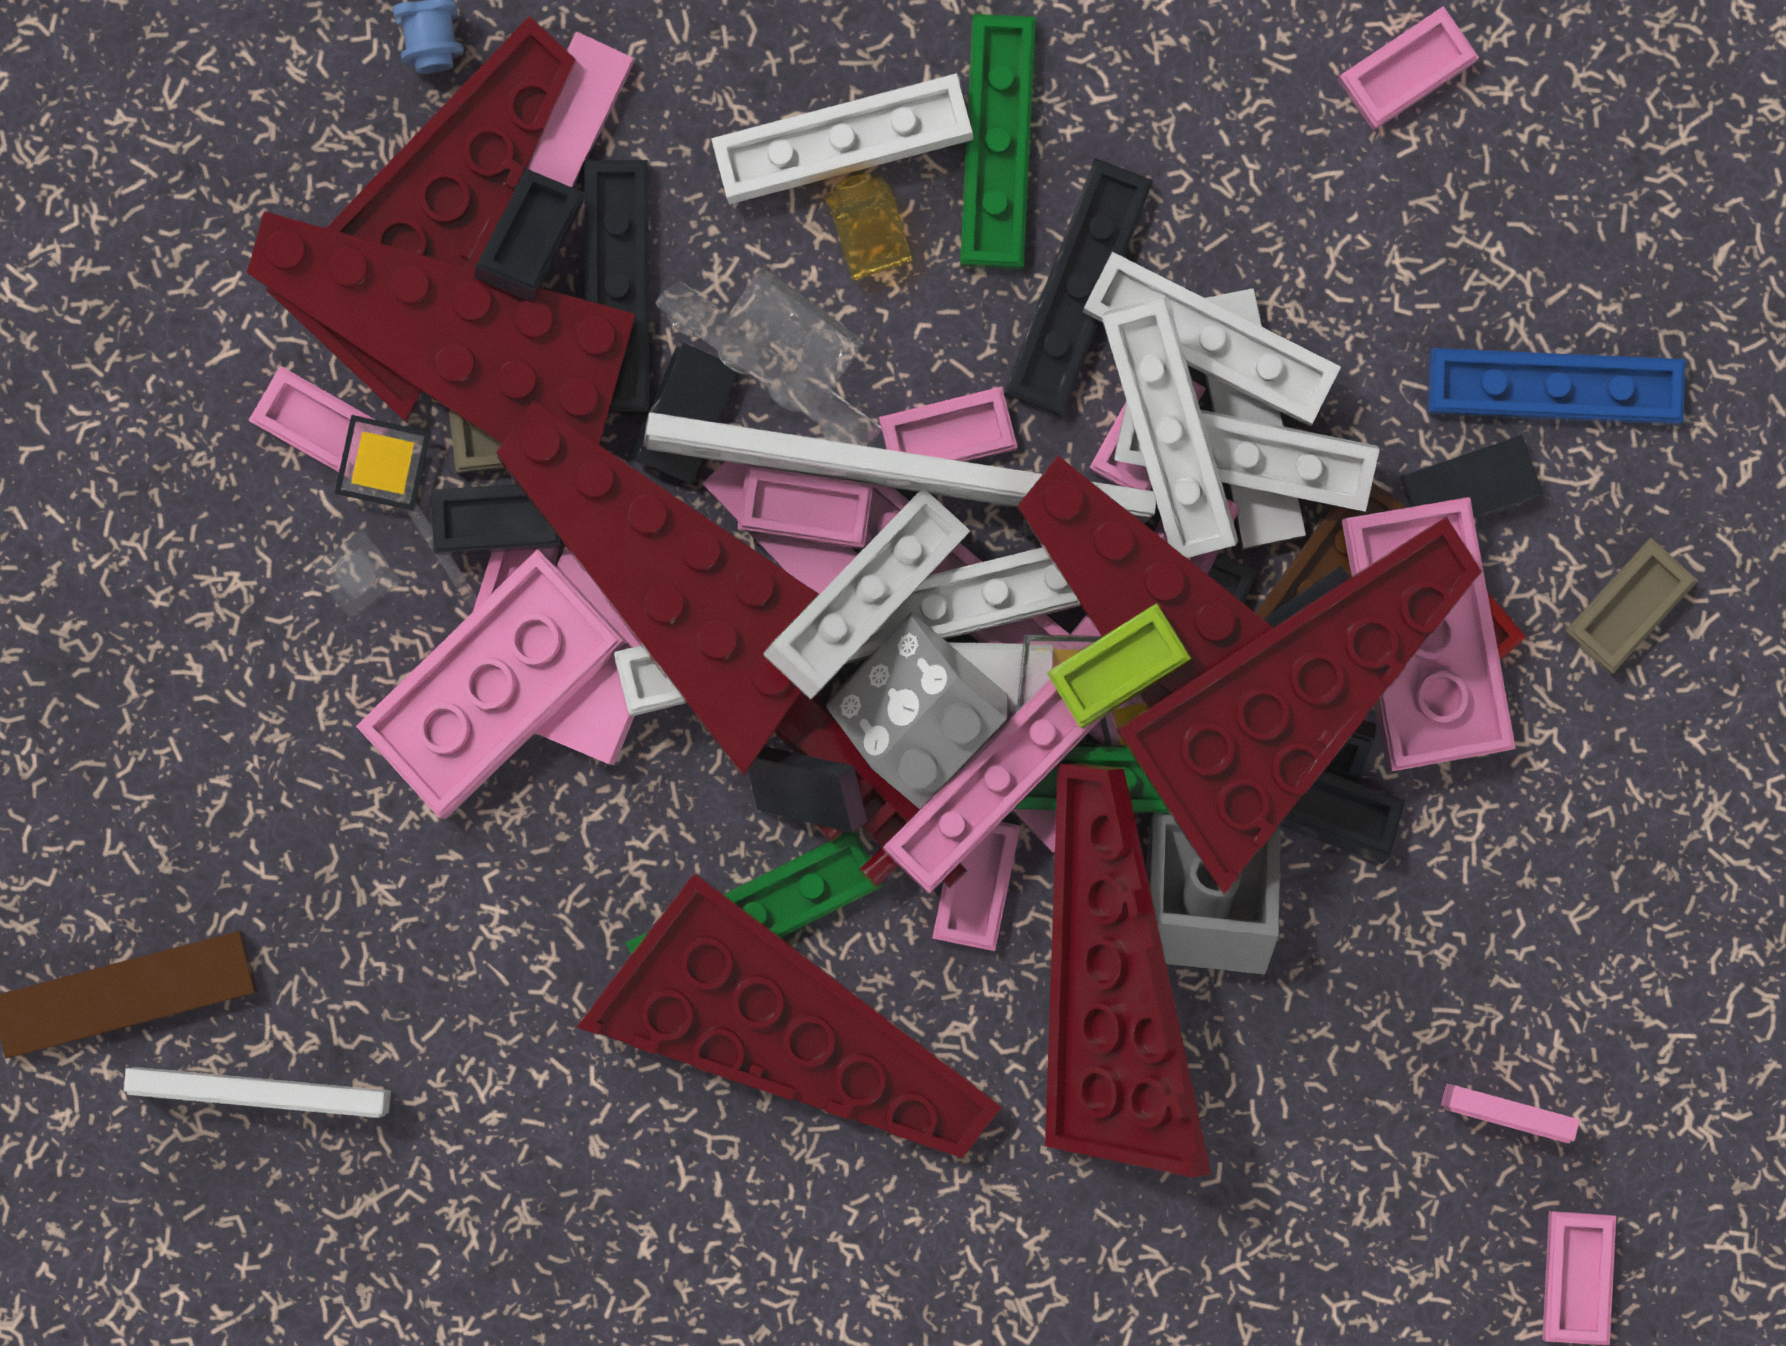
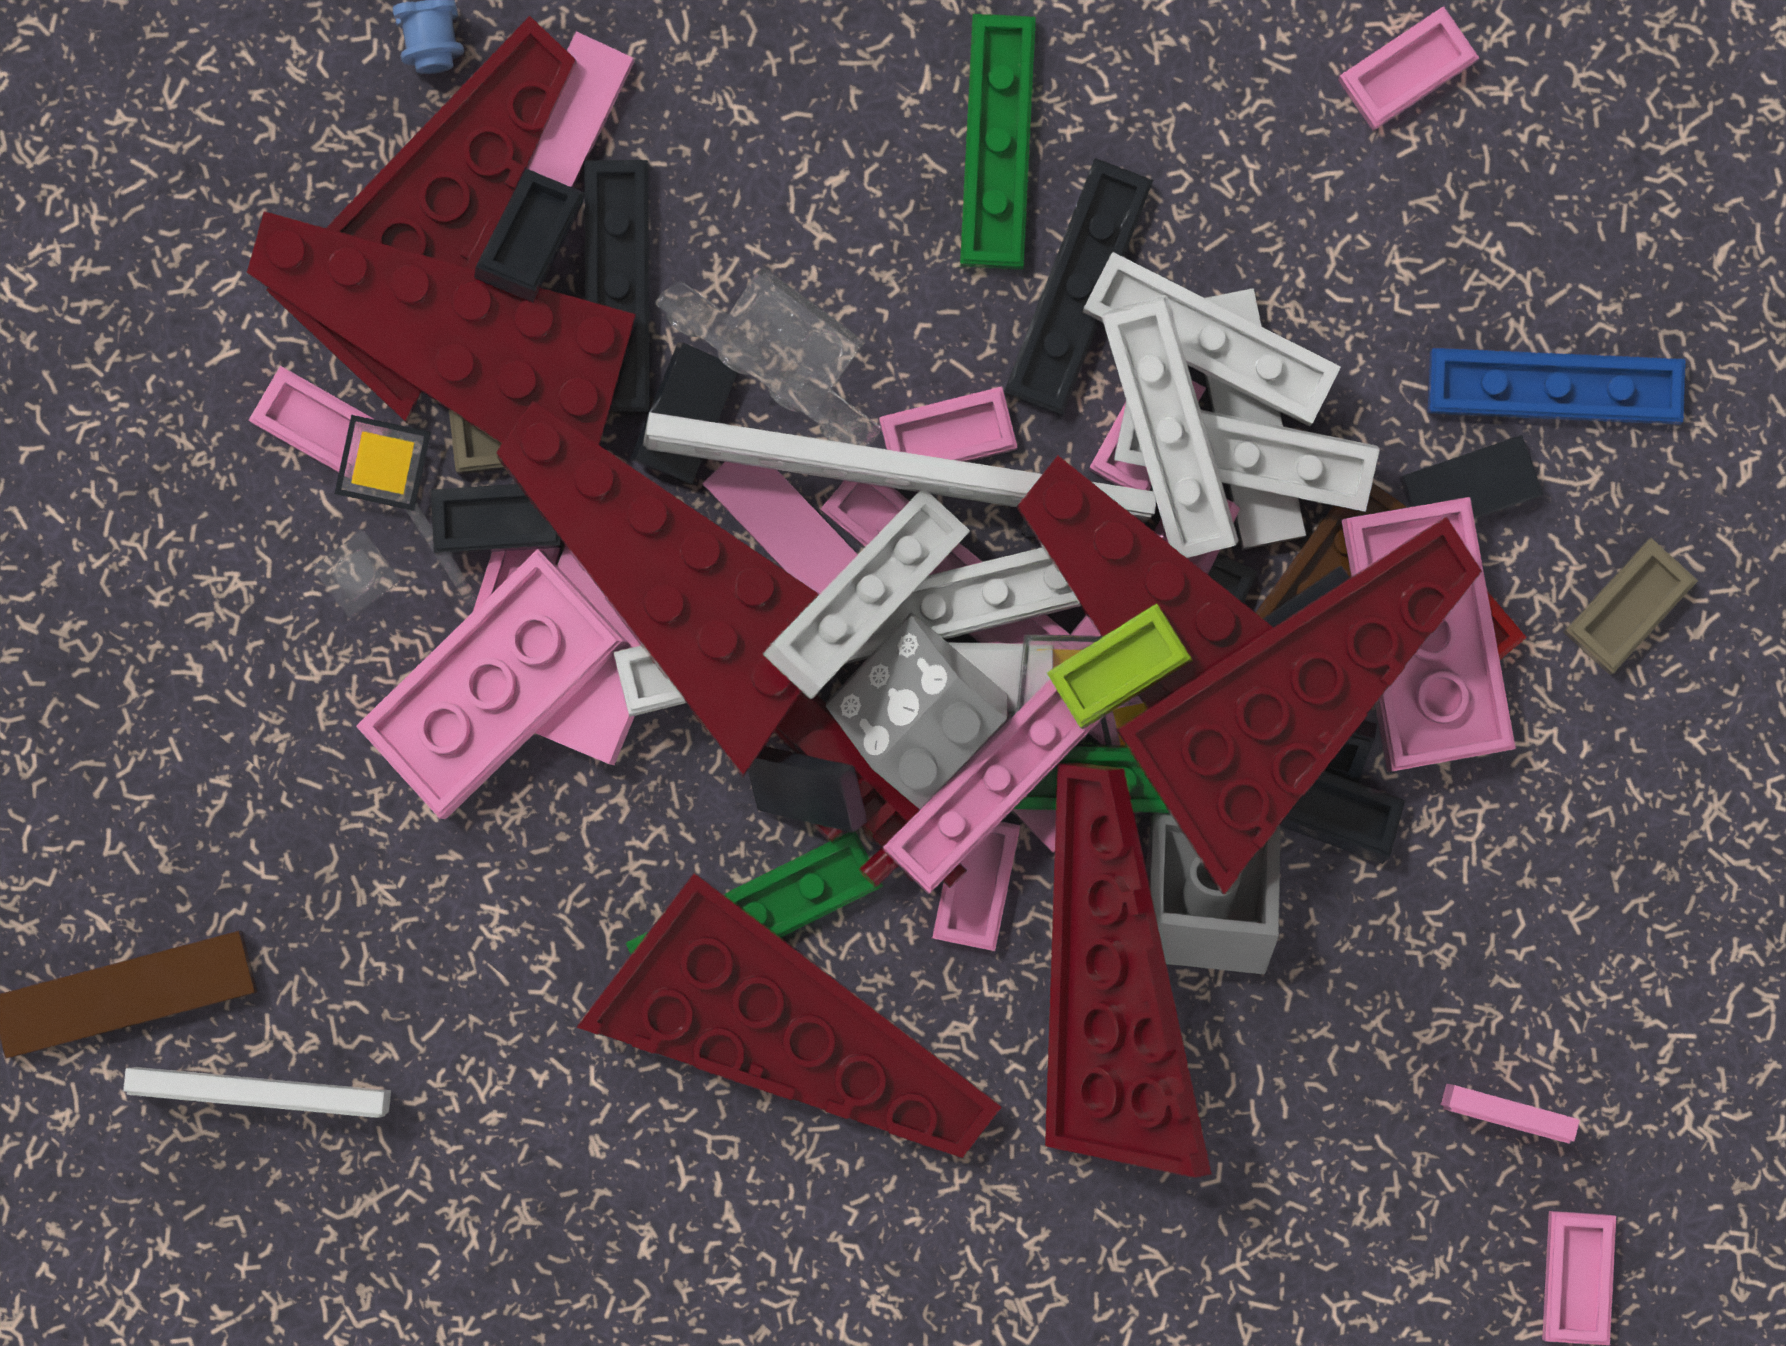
(805, 507): bright pink tile -> none
(842, 139): white plate -> none
(867, 225): clear yellow bracket -> none

